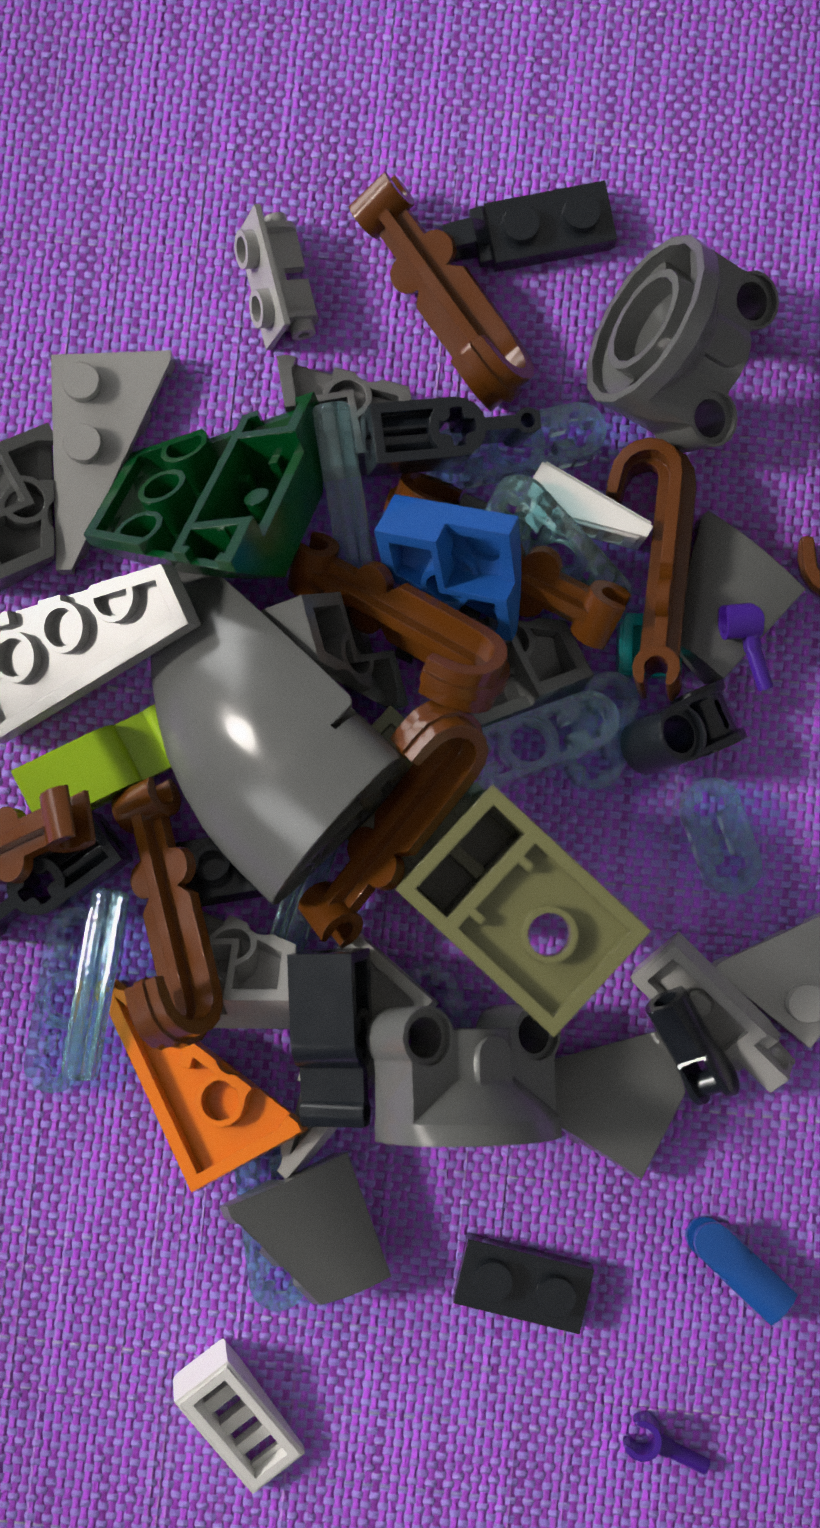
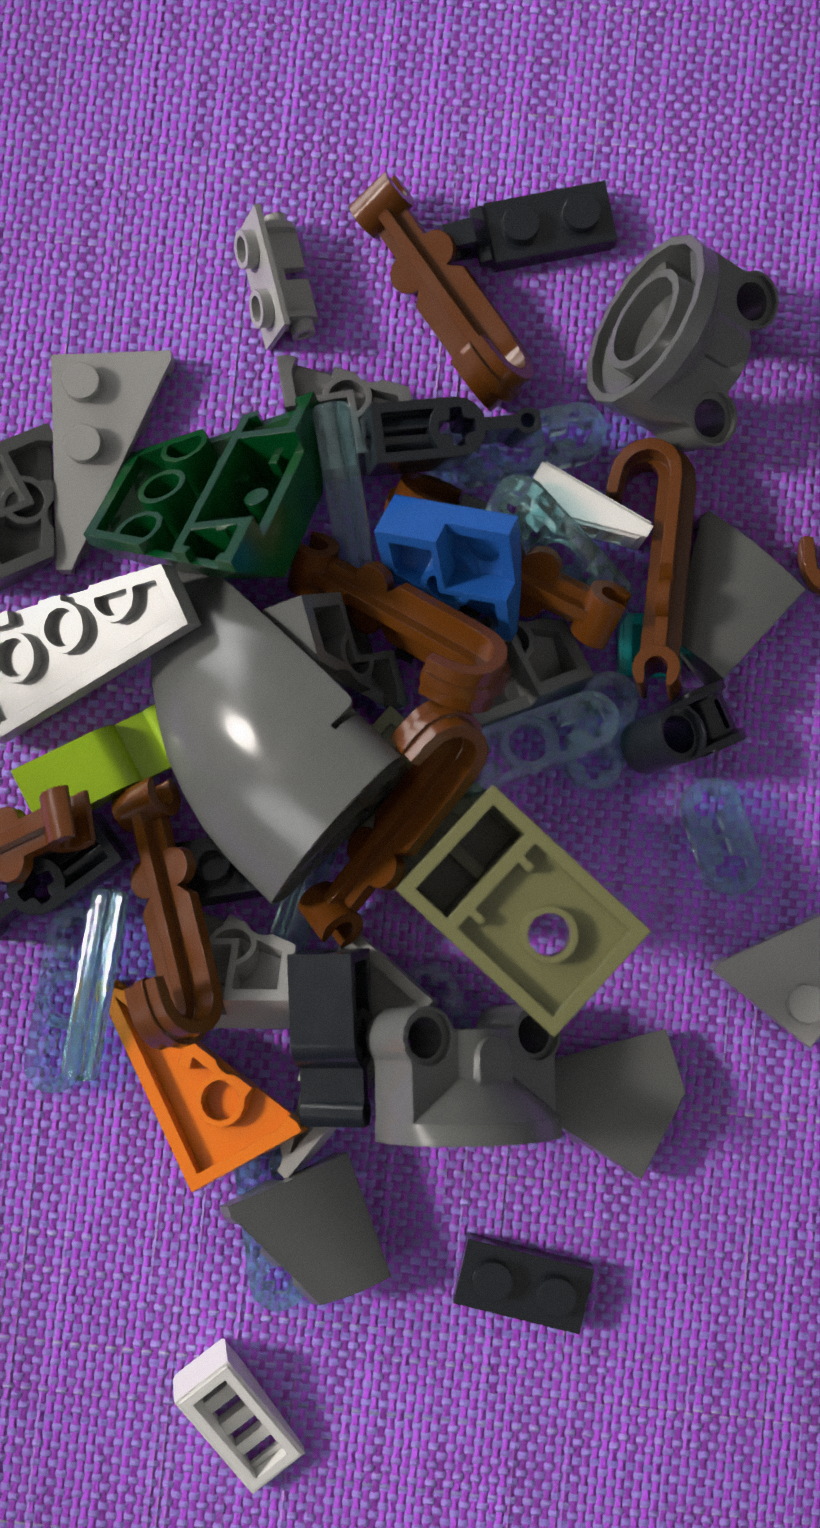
(662, 1445): dark purple hand -> none
(690, 1042): black bar -> none
(729, 1015): light grey hinge -> none
(740, 1268): blue bar -> none
(746, 623): dark purple hand -> none

